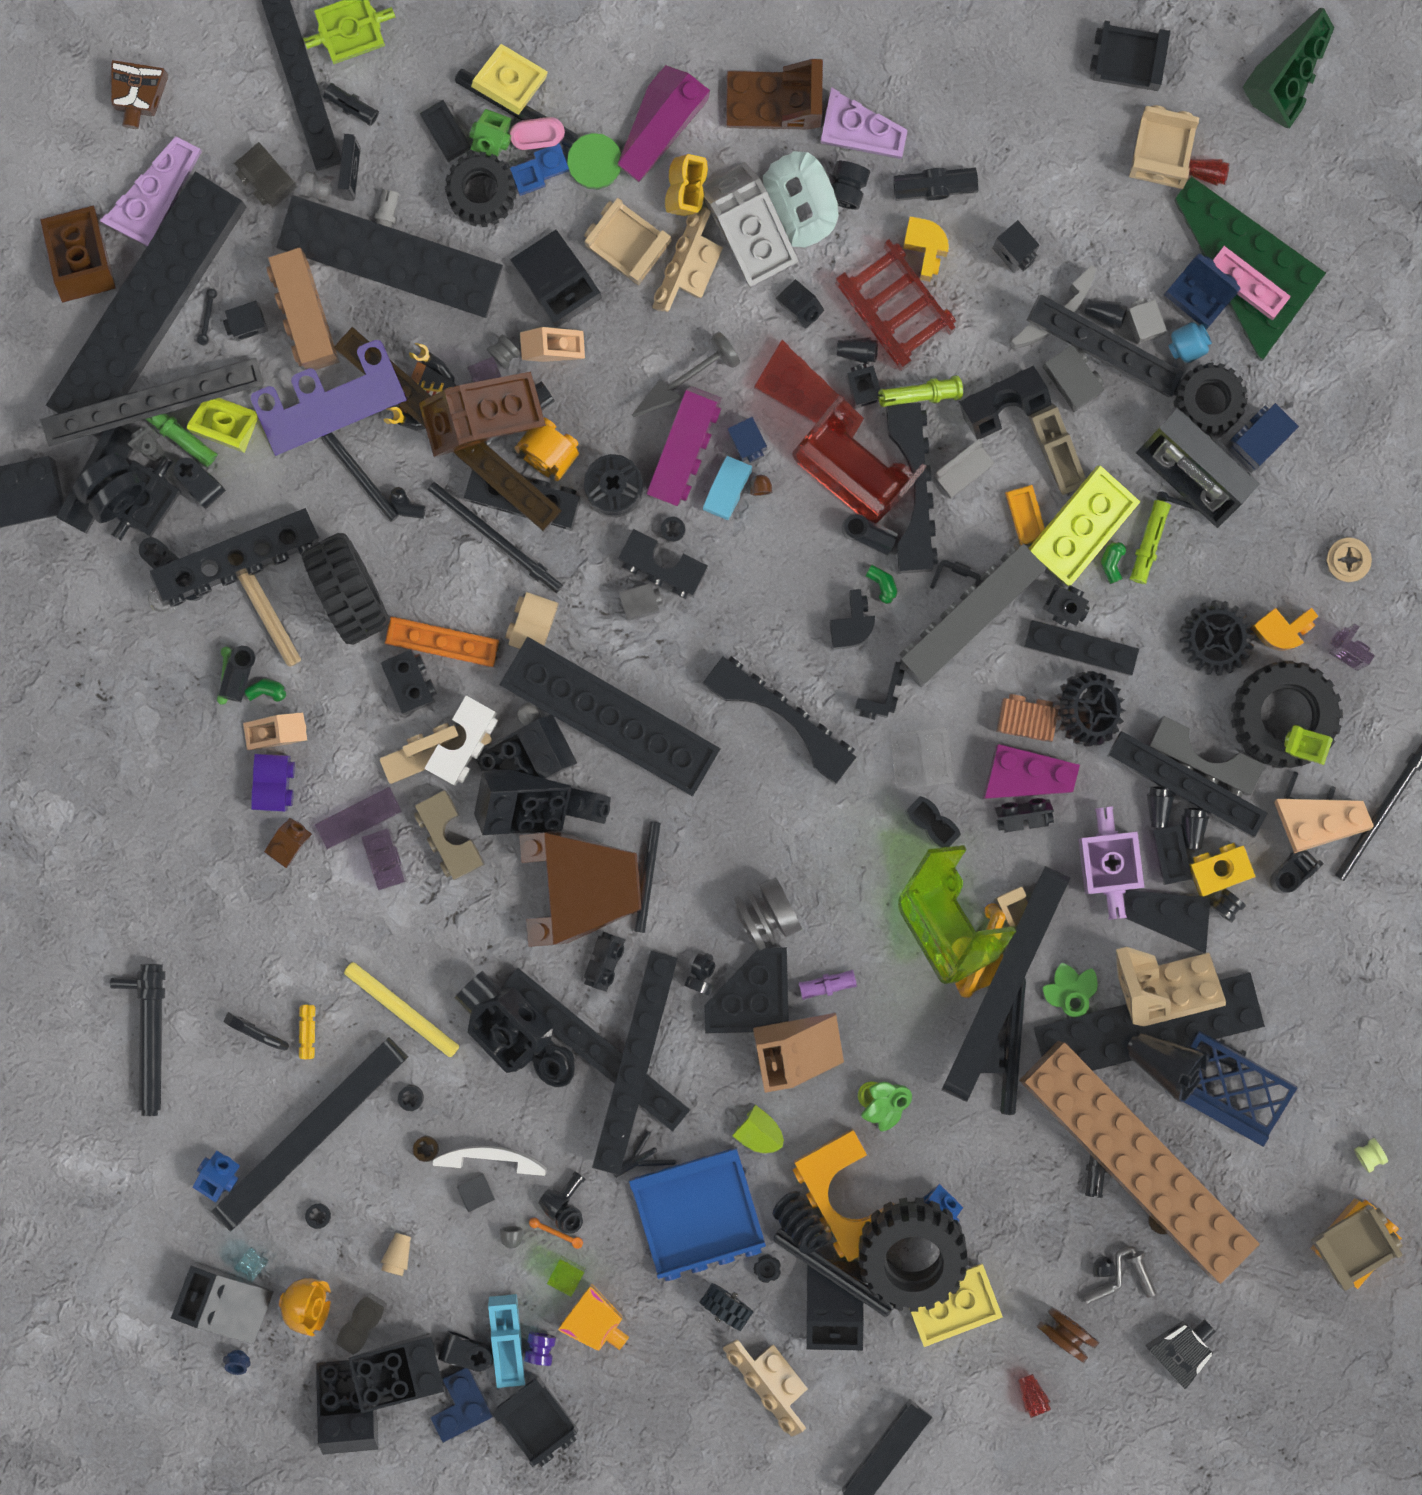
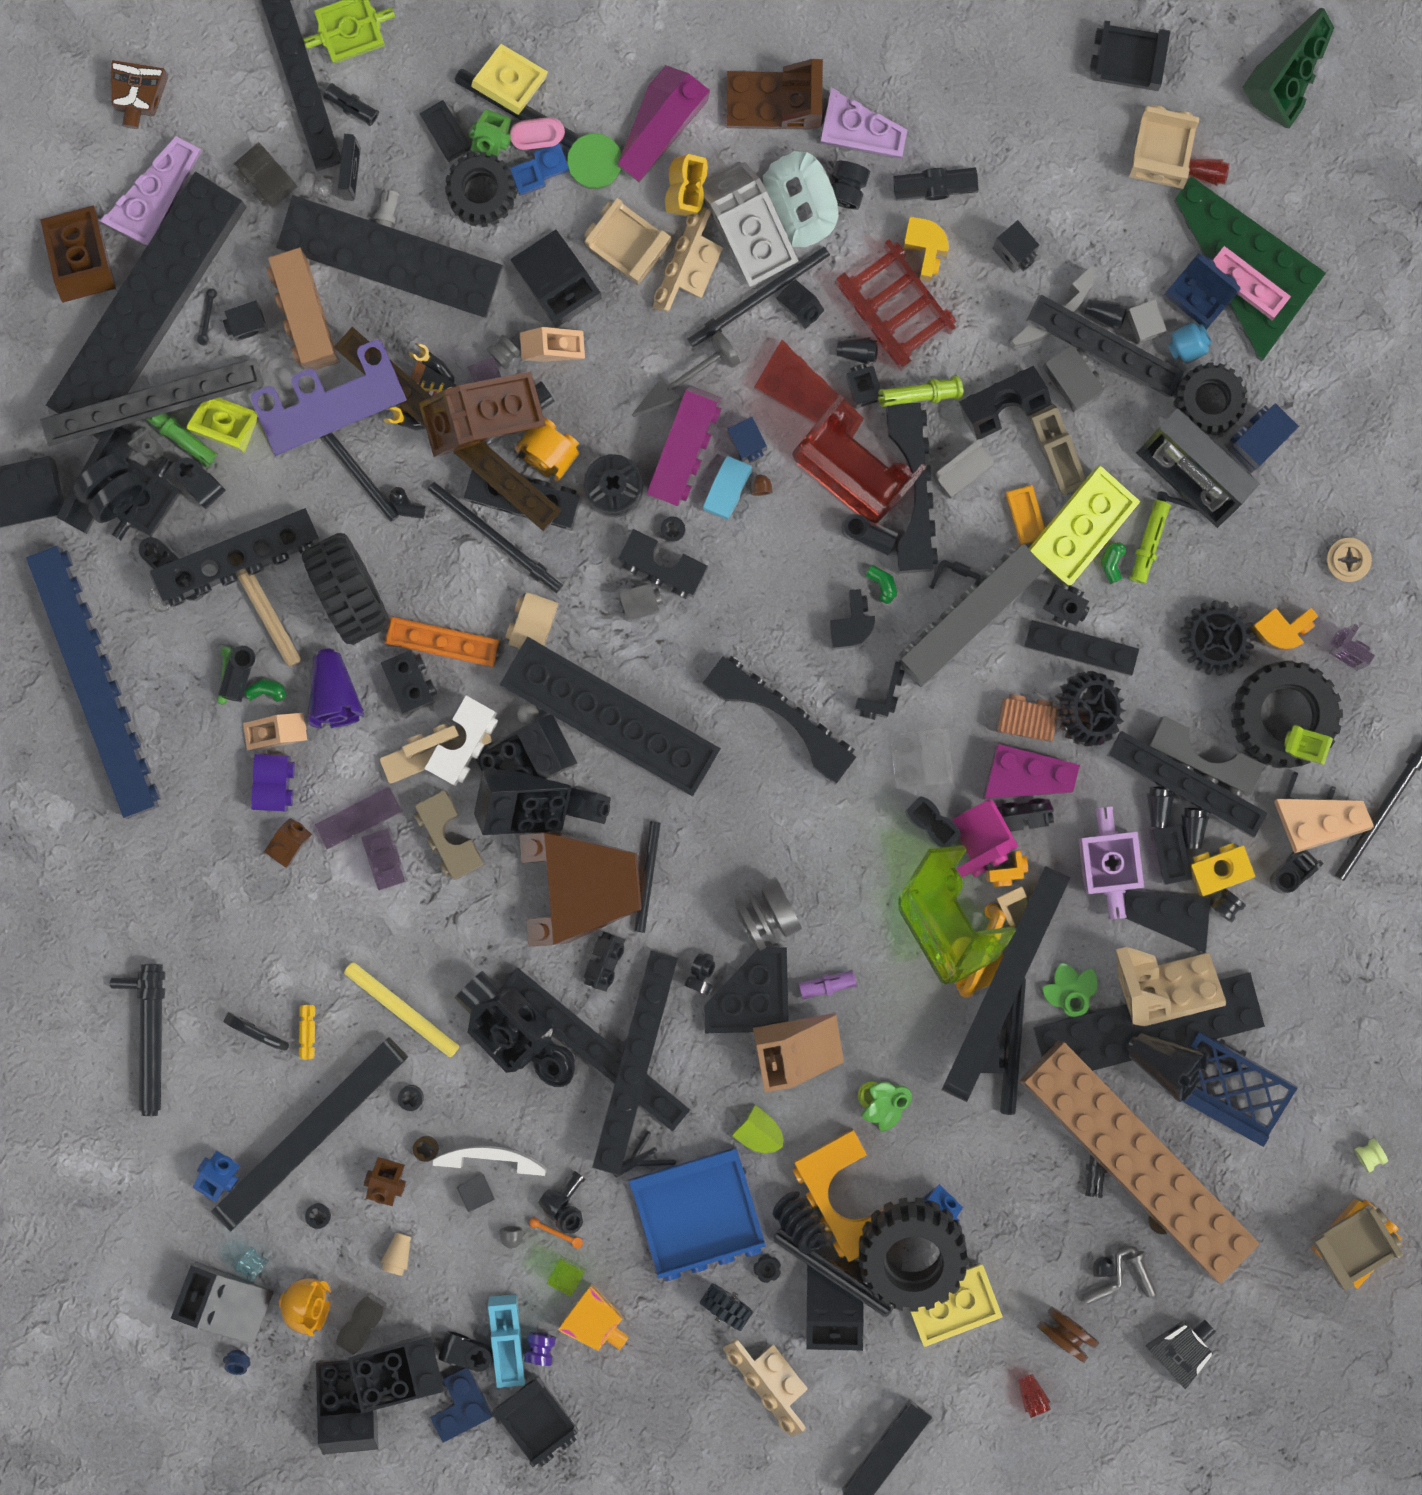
(93, 682): none -> dark blue brick
(332, 692): none -> dark purple cone
(385, 1181): none -> reddish brown brick
(715, 325): none -> black bar
(984, 837): none -> dark pink bracket
(1005, 876): none -> light orange bracket

